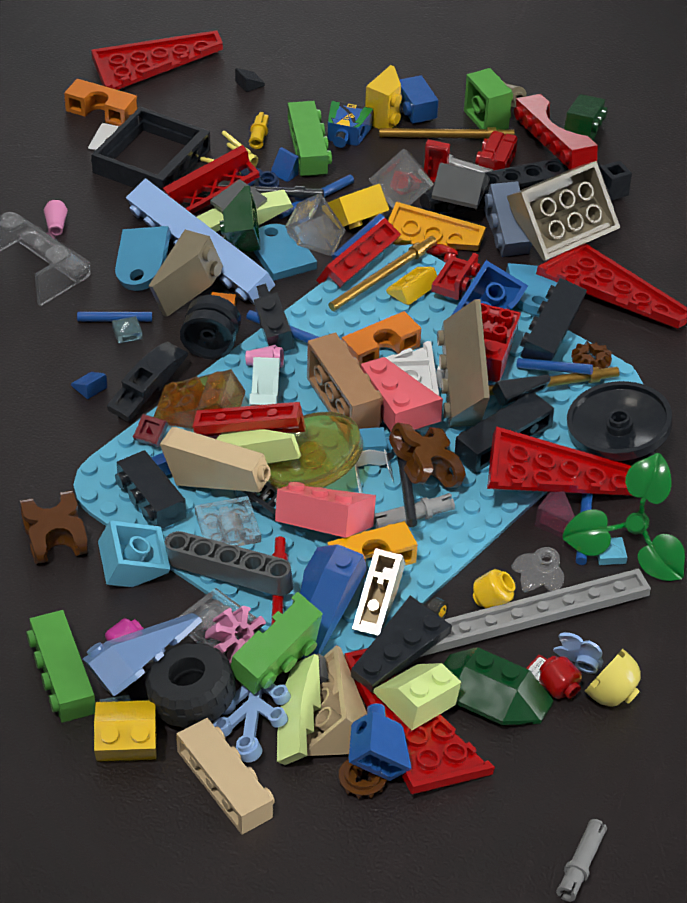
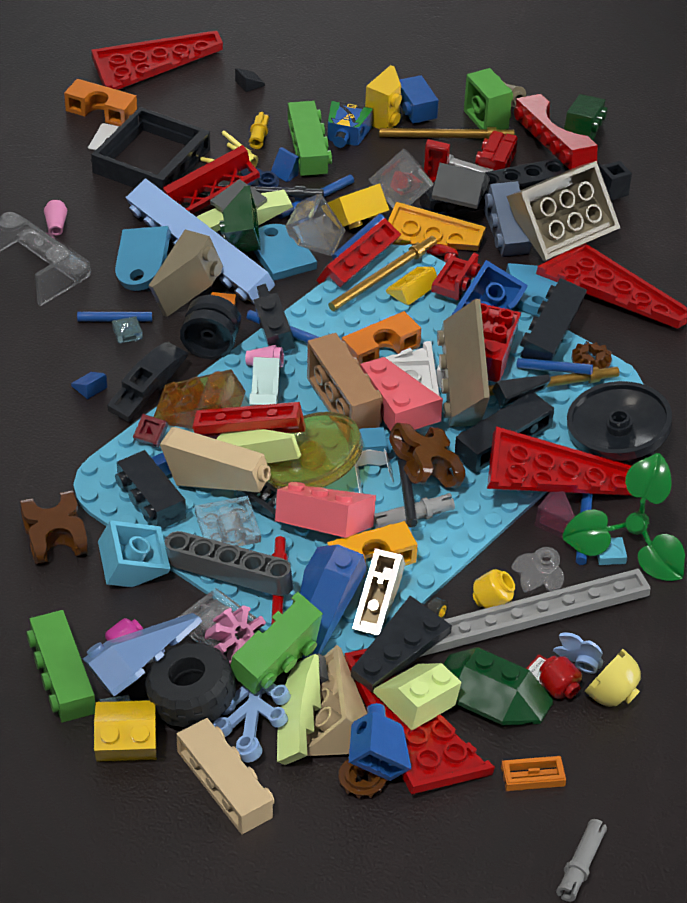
(534, 777): none -> orange tile

